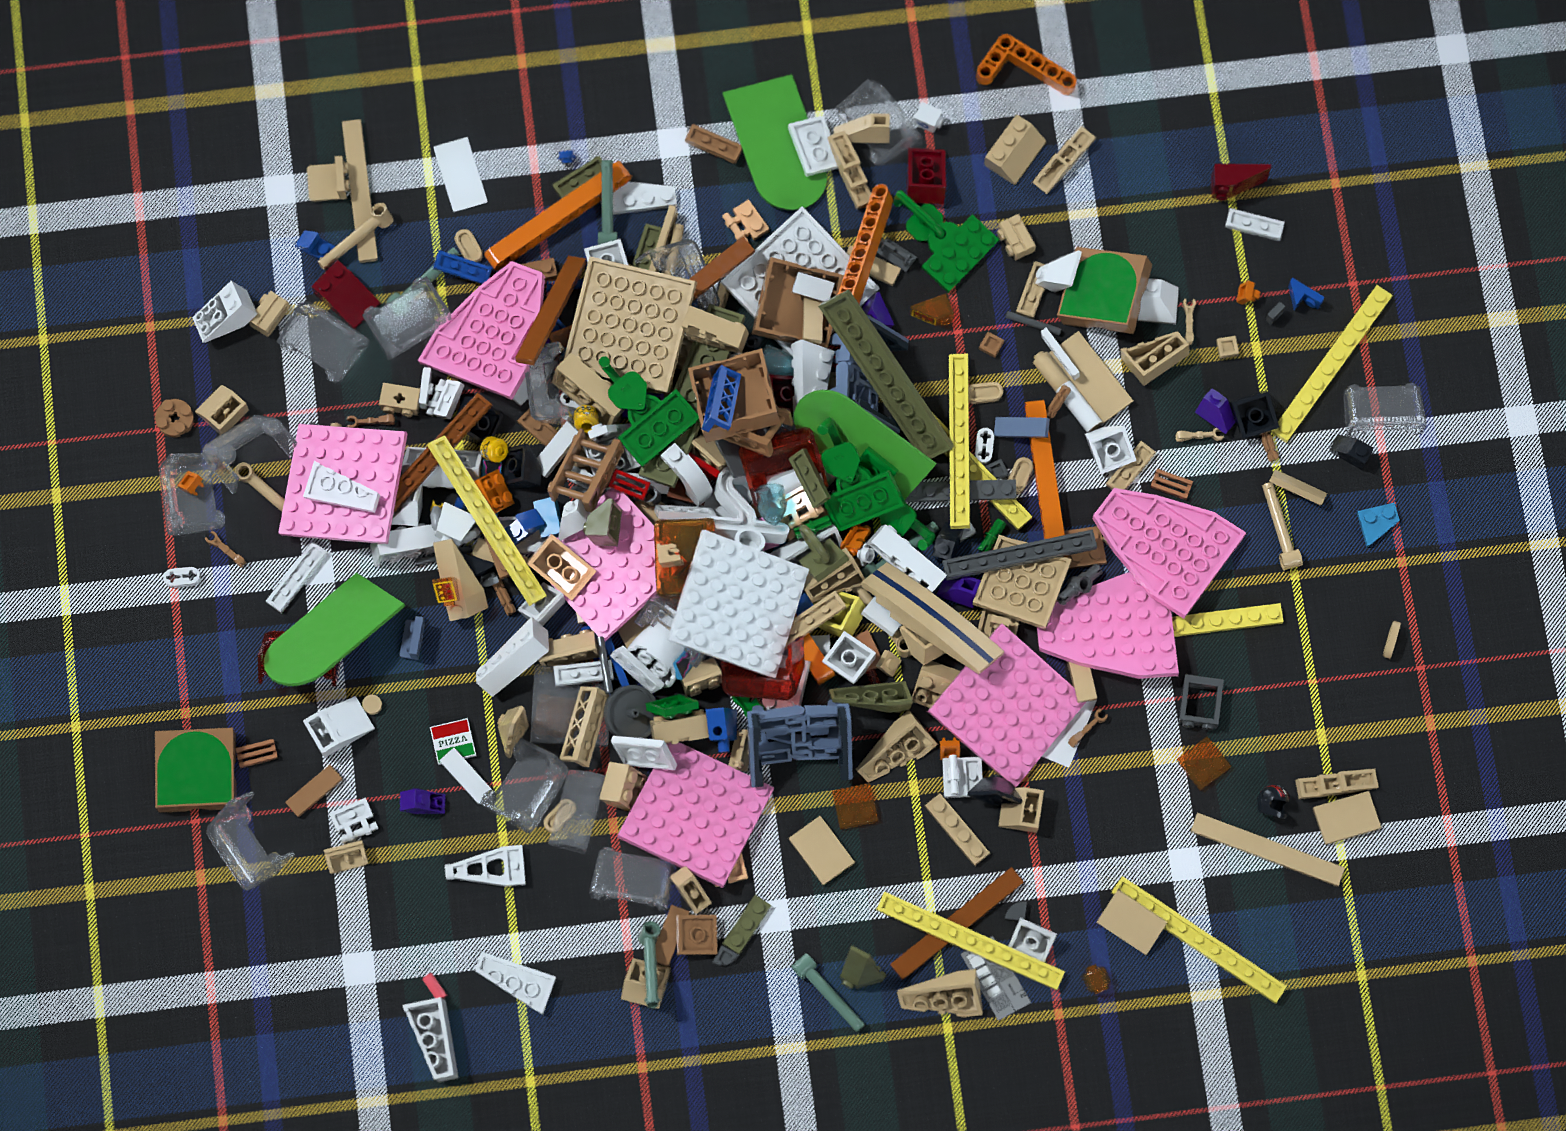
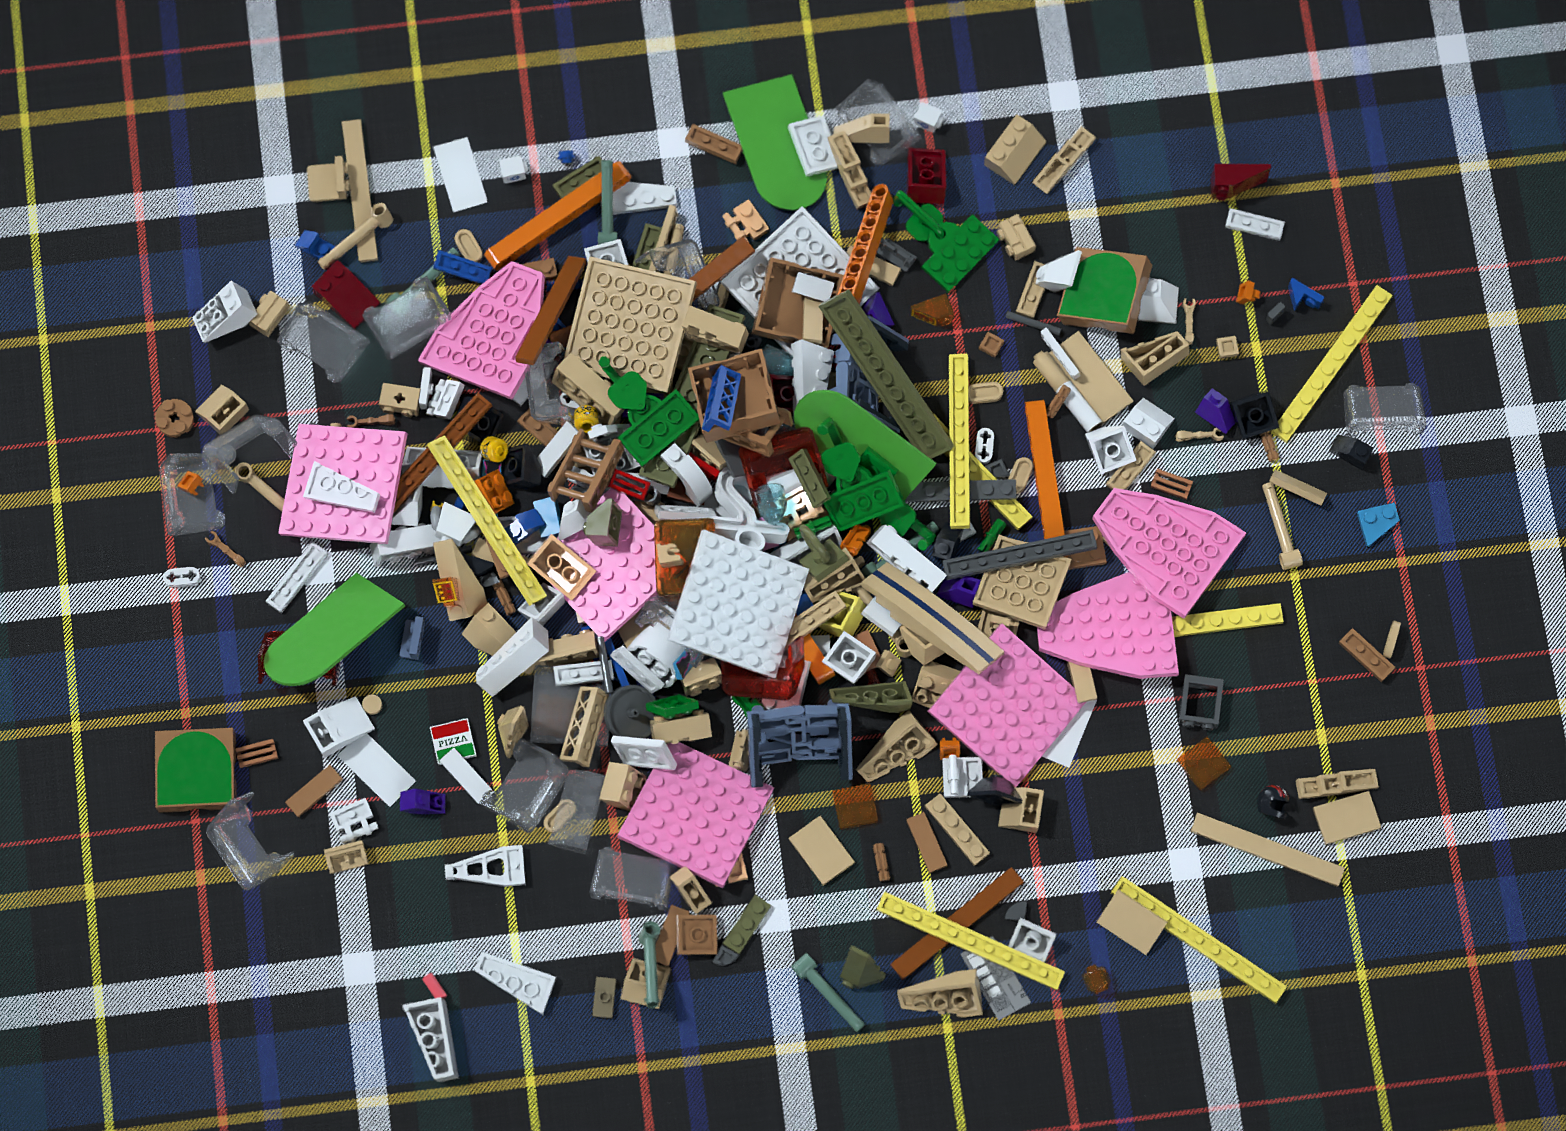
(376, 768): none -> white sticker
(490, 632): none -> tan wedge
(513, 169): none -> white brick
(604, 997): none -> dark tan plate
(722, 727): blue torso -> none
(865, 555): white plate -> none
(881, 862): none -> medium nougat axle
(926, 842): none -> medium nougat tile
(1021, 427): sand blue tile -> none
(1025, 63): orange beam -> none
(1076, 738): medium nougat piece -> none
(1079, 584): dark grey pin -> none
(1147, 422): none -> white slope
(1366, 655): none -> medium nougat plate

